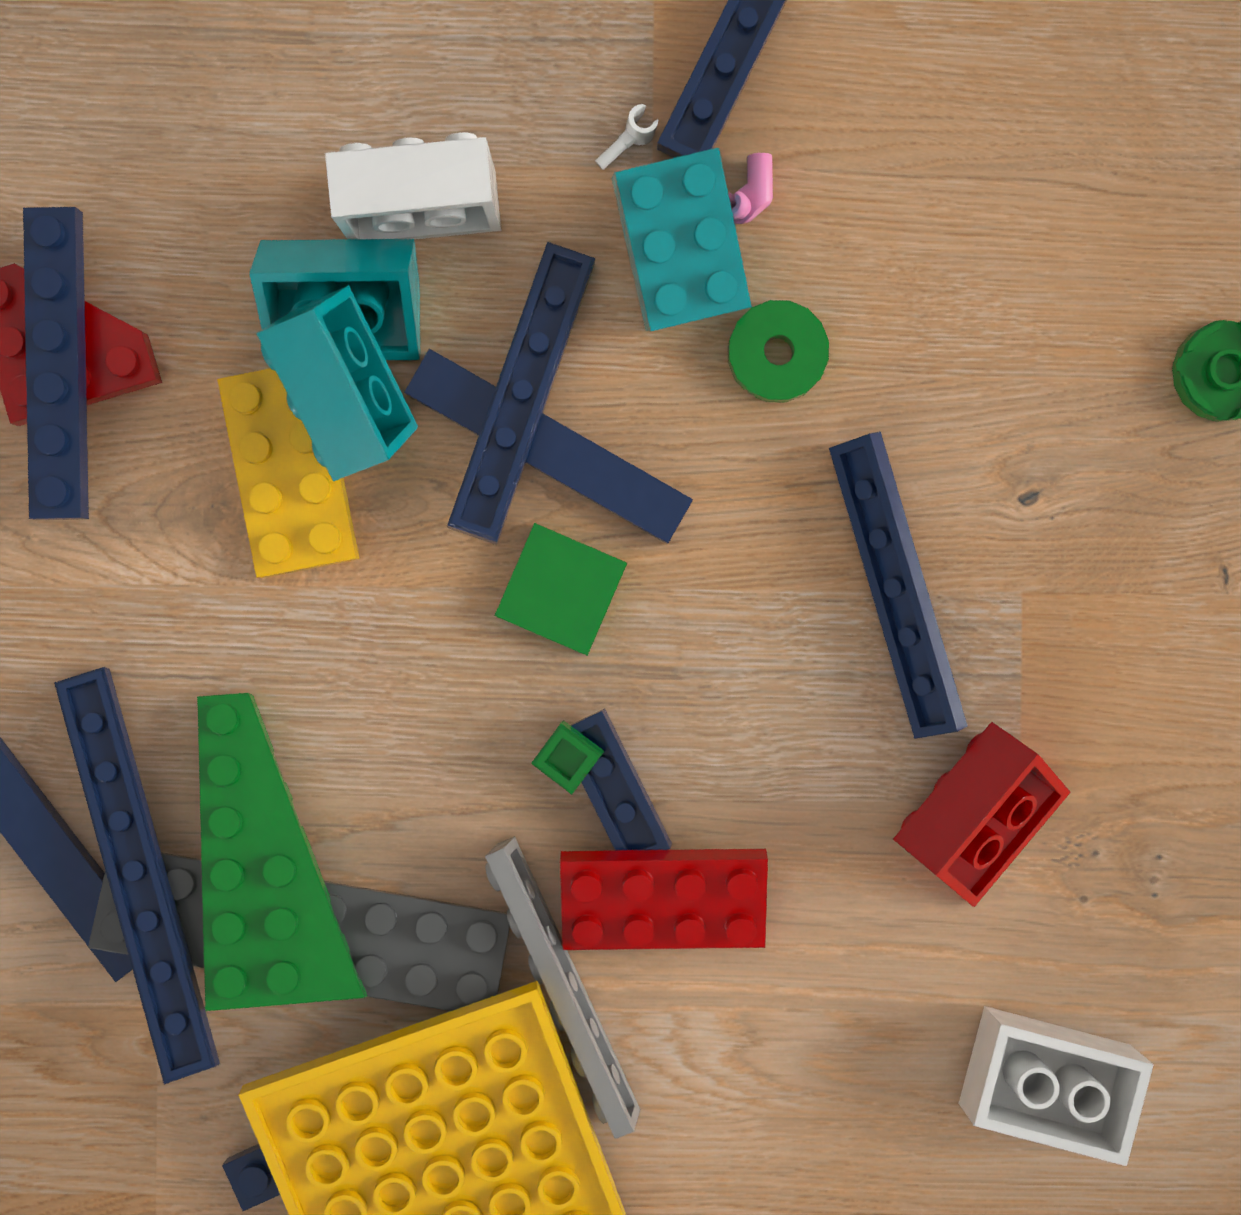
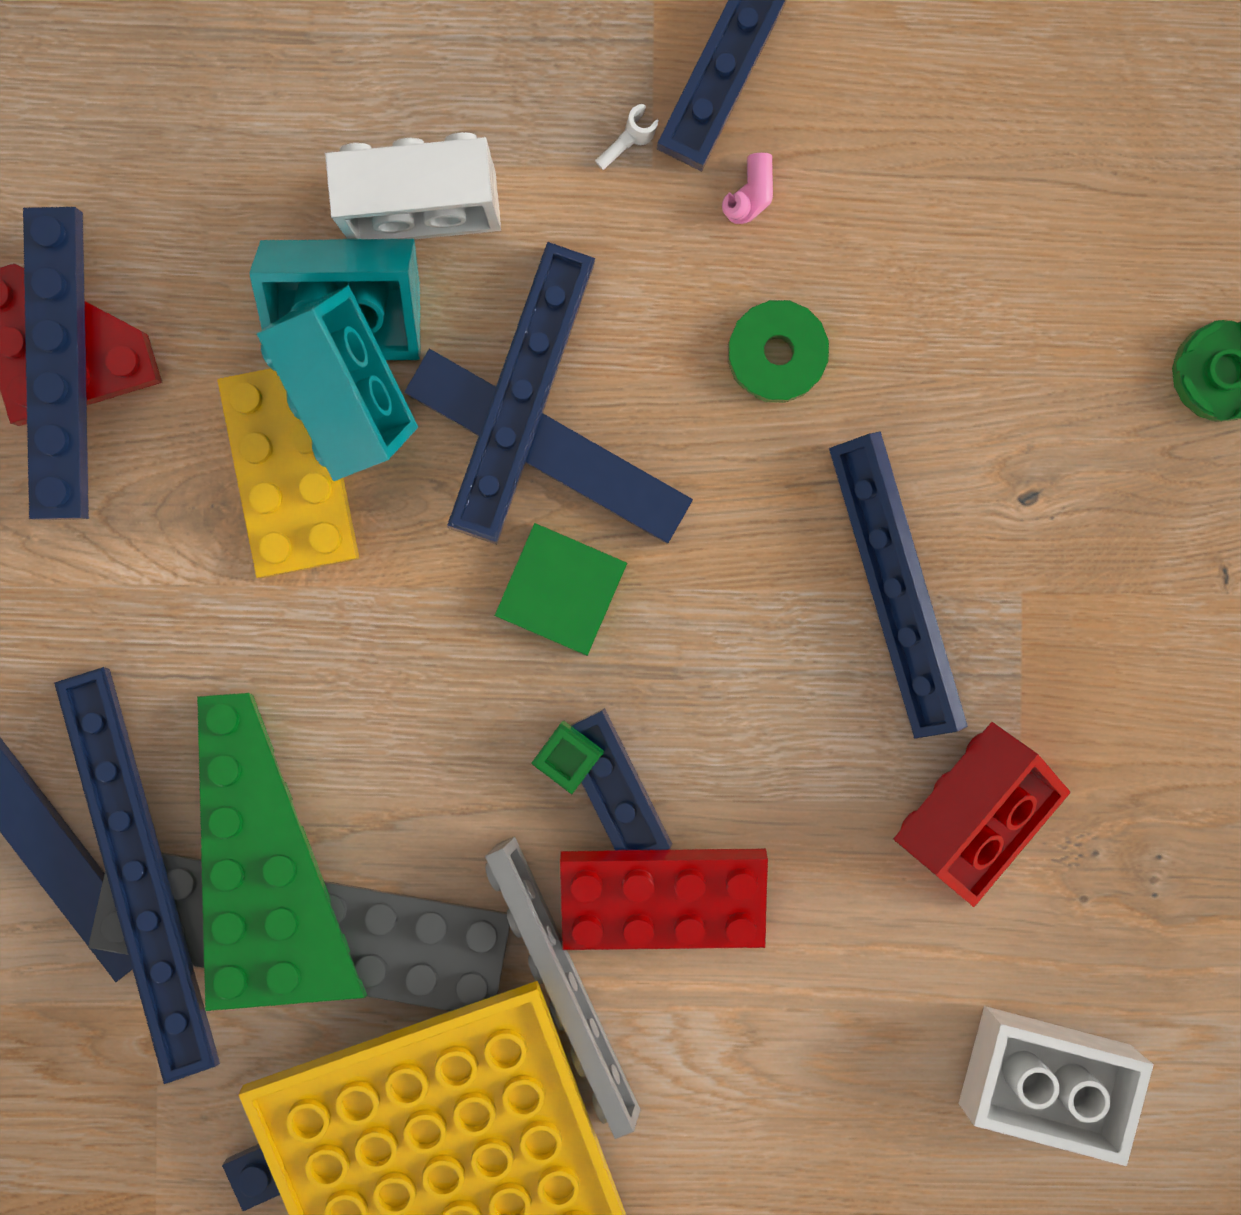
(681, 239): teal brick -> none

